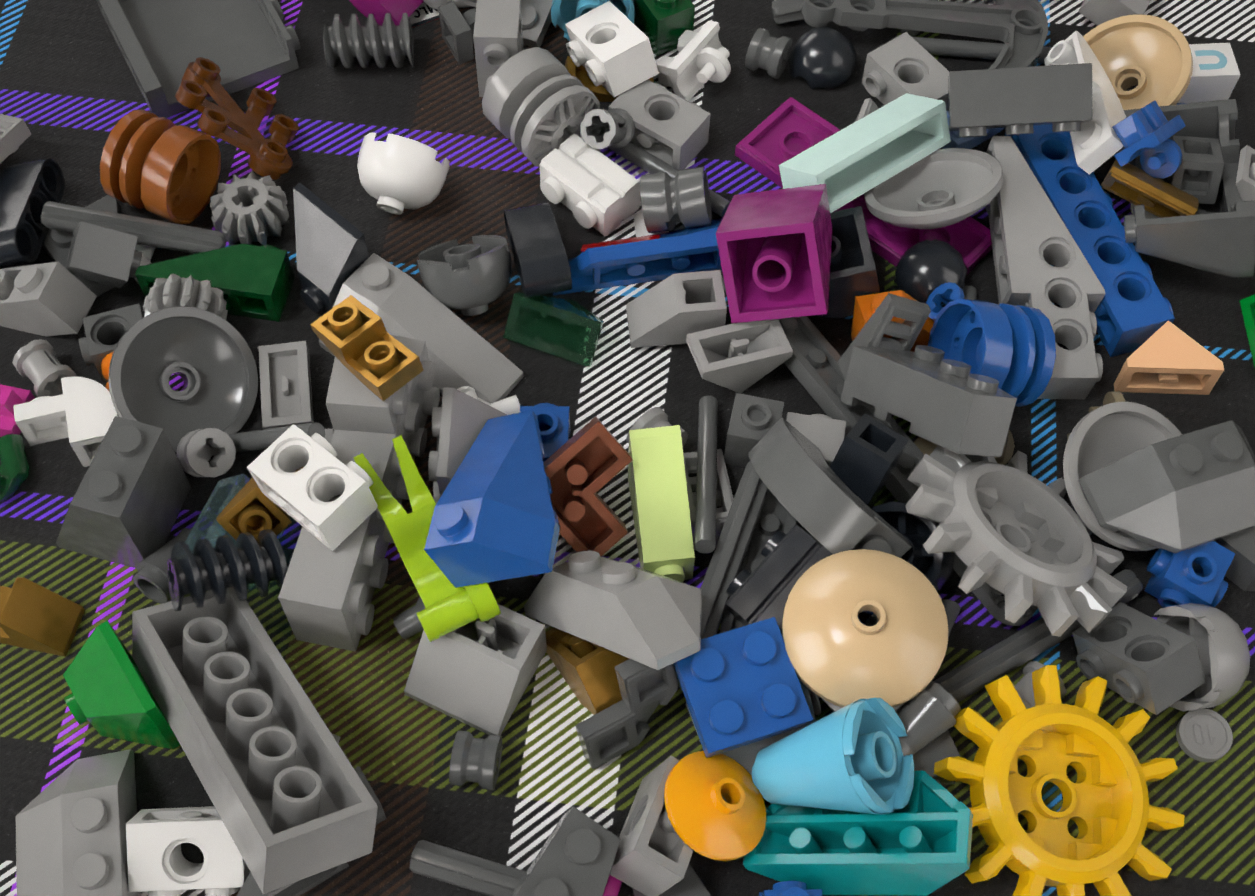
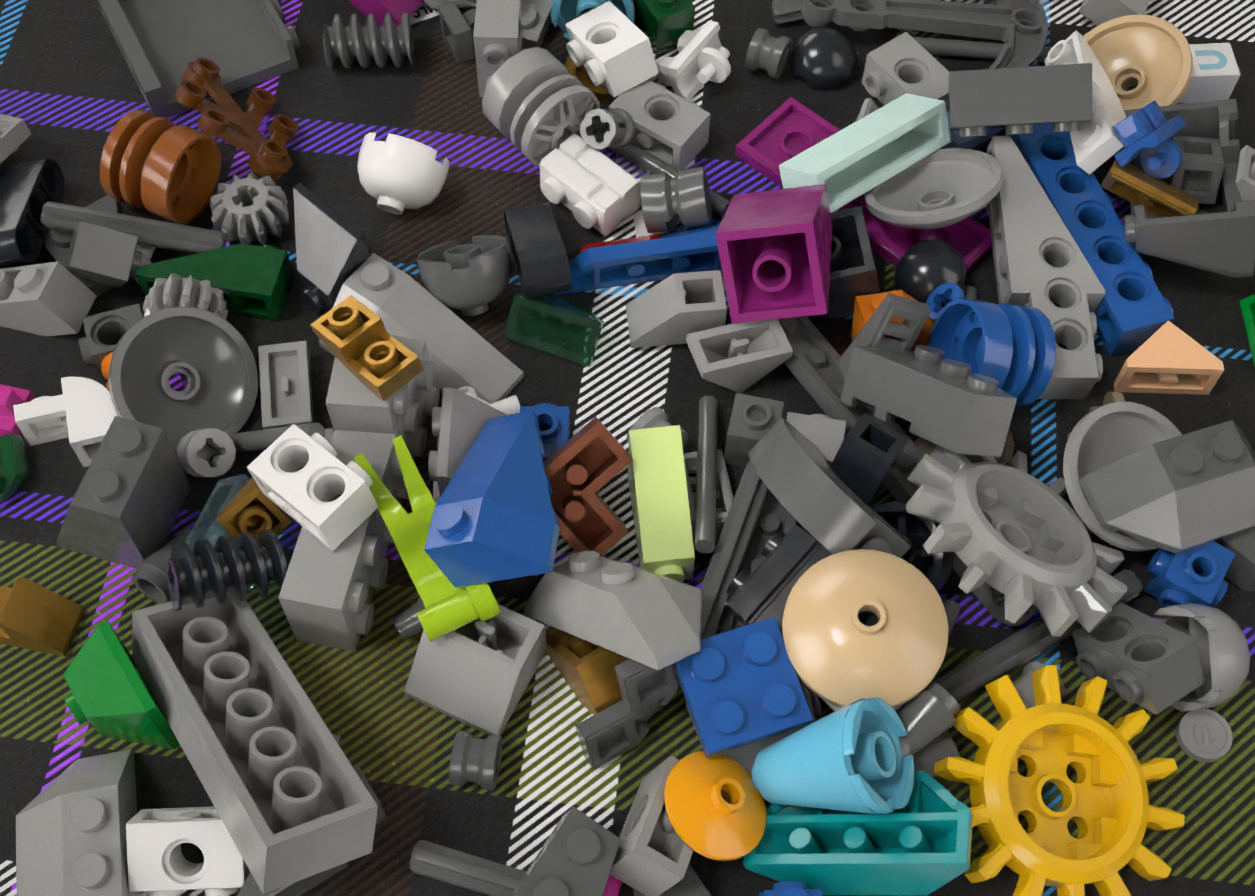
(42, 367): light grey bush -> none

